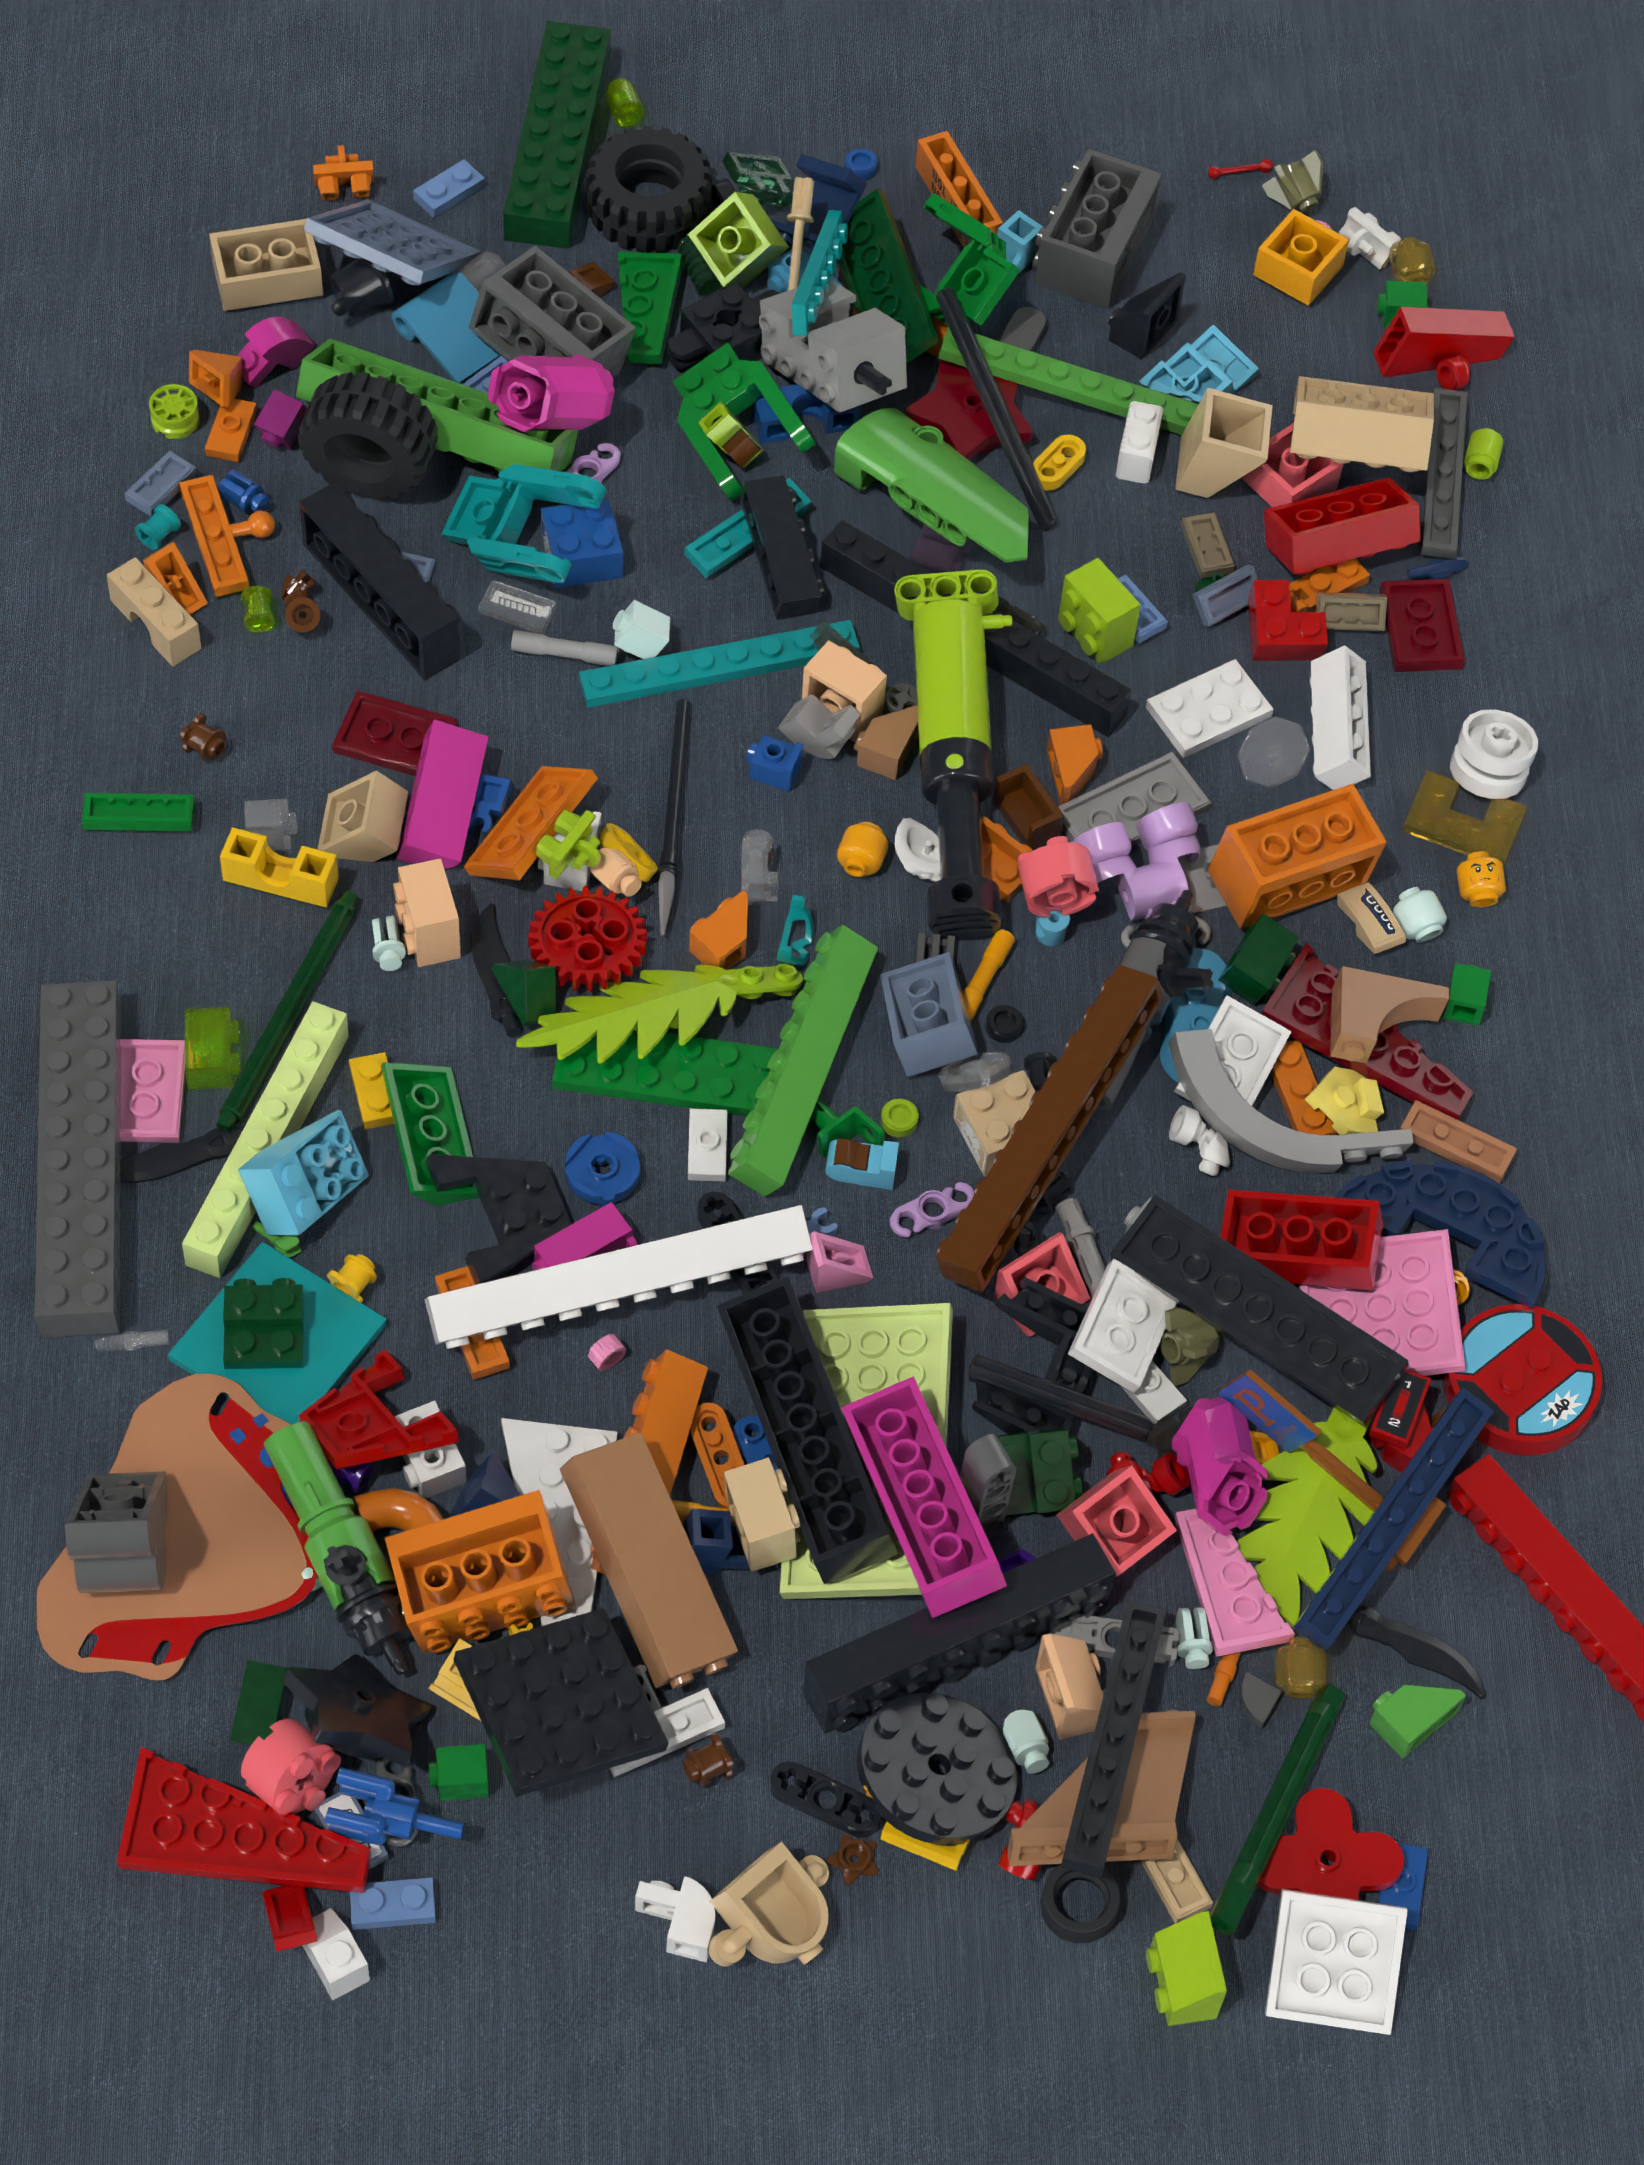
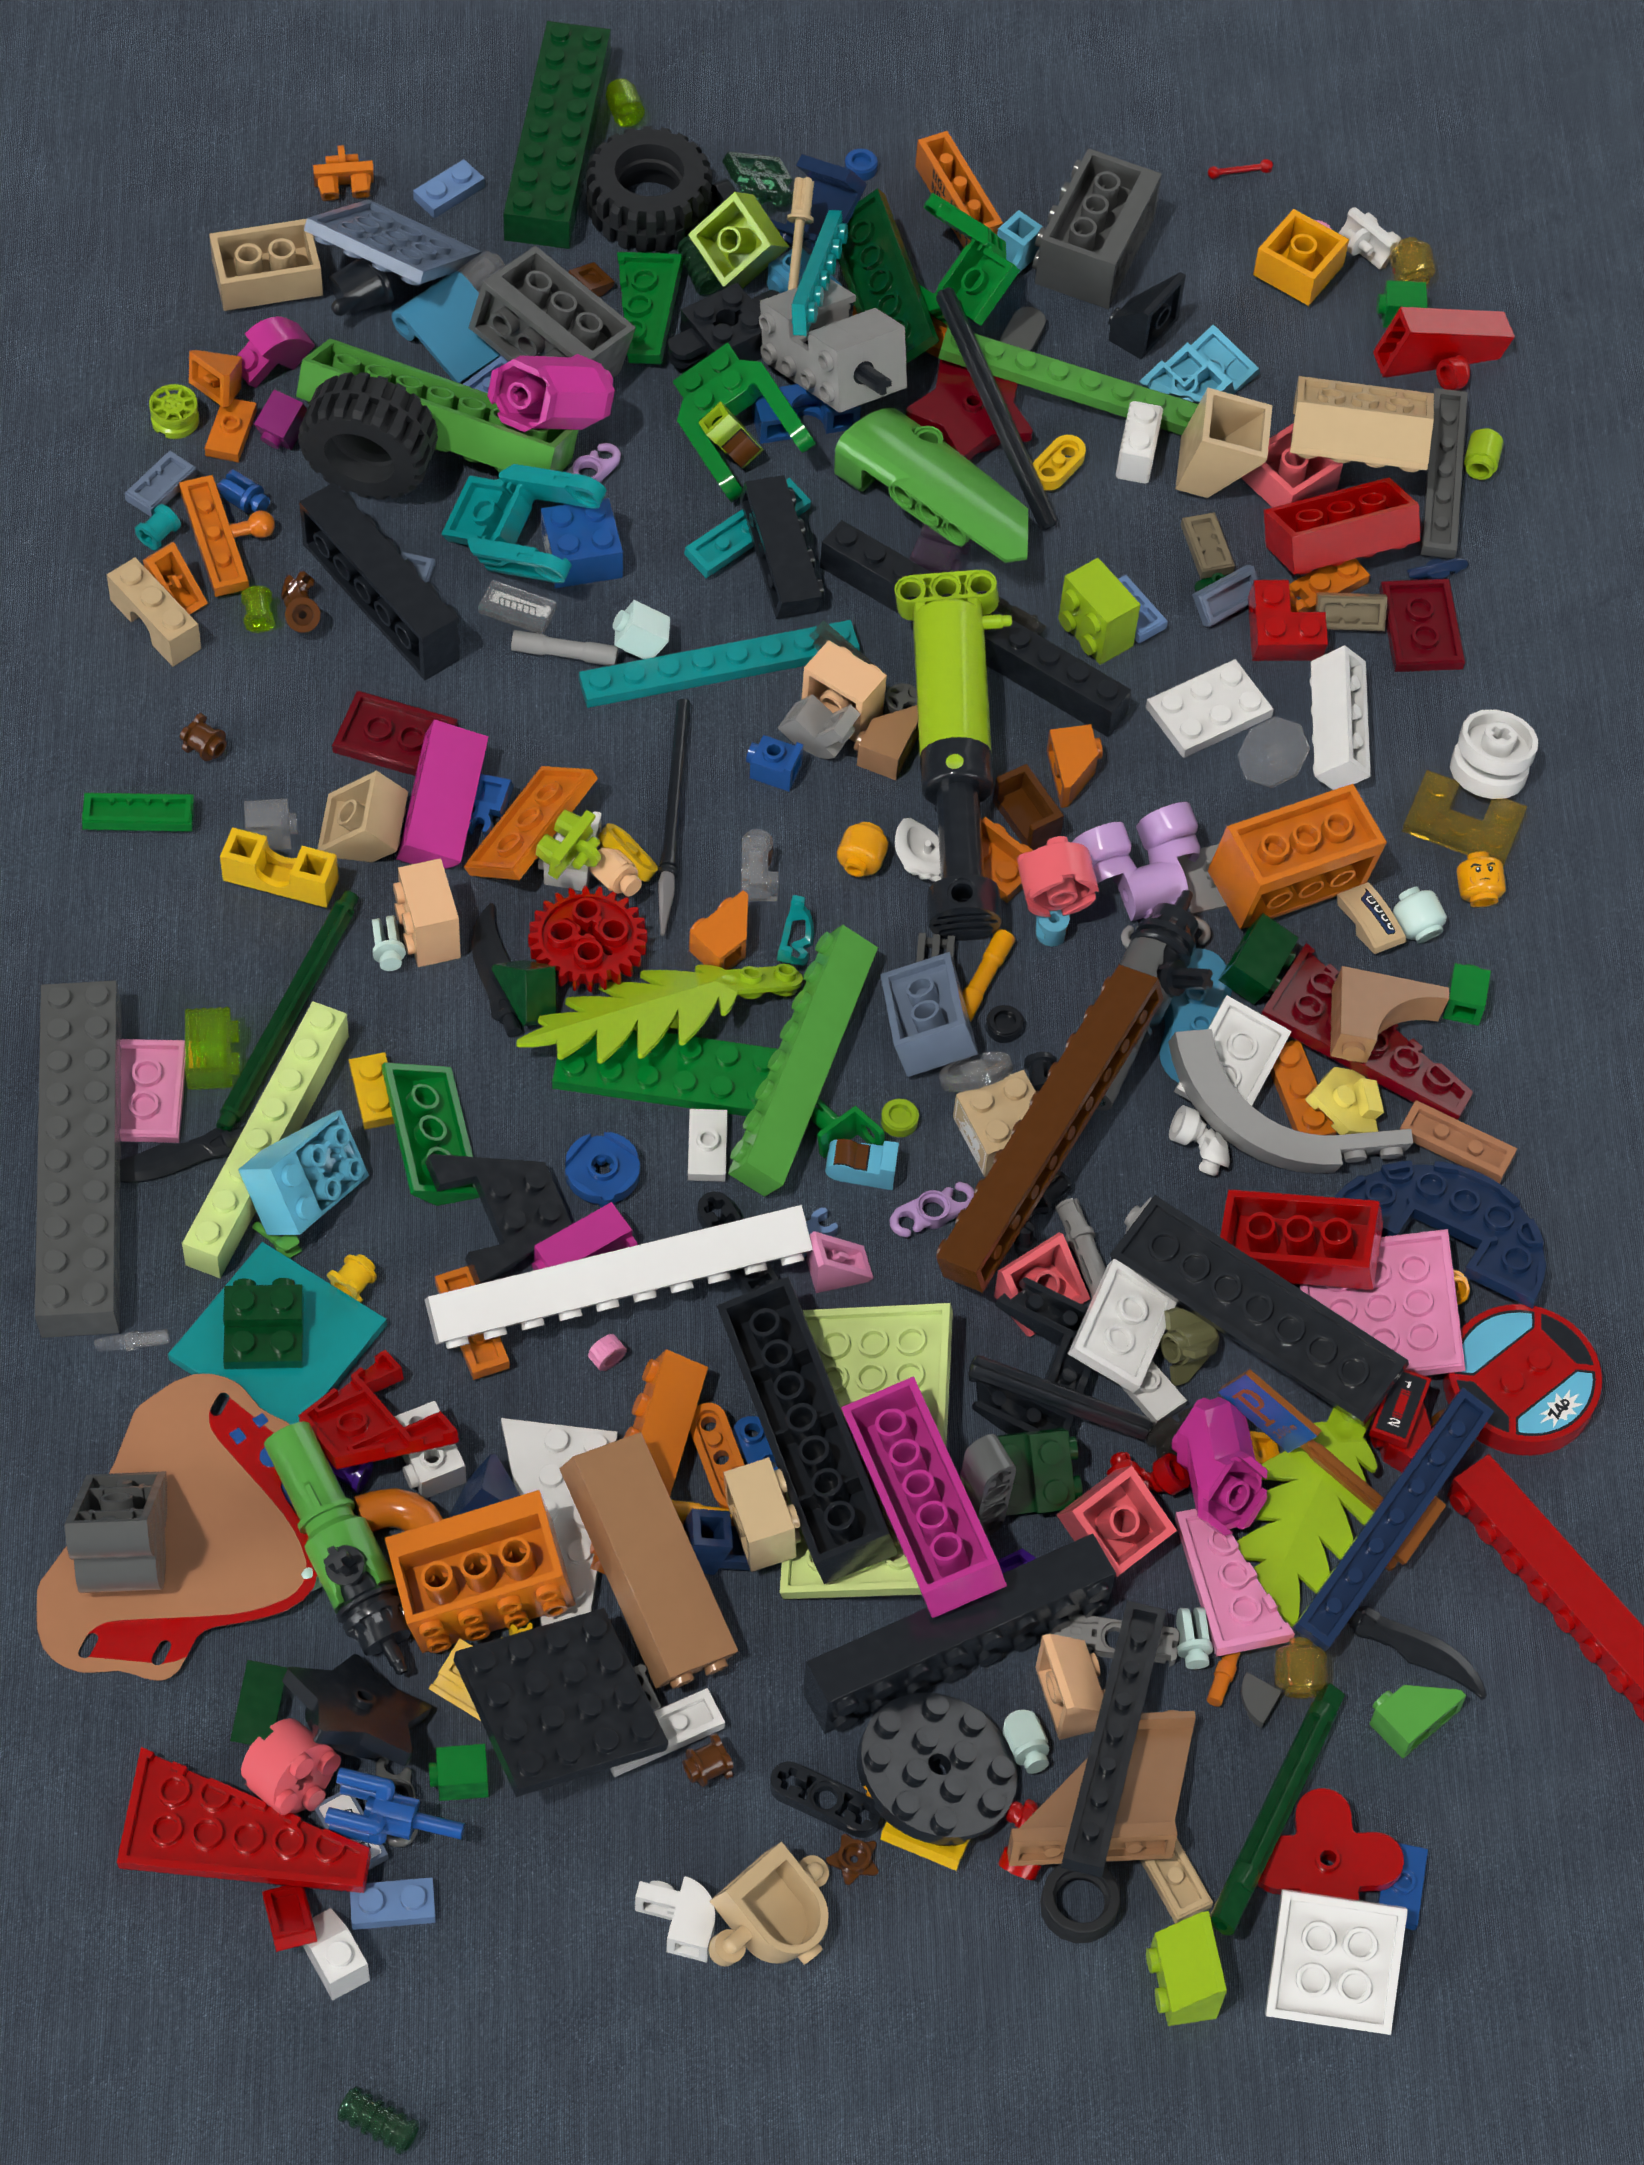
(378, 2120): none -> clear green piece
(1133, 797): light grey tile -> none
(1298, 184): olive brick -> none

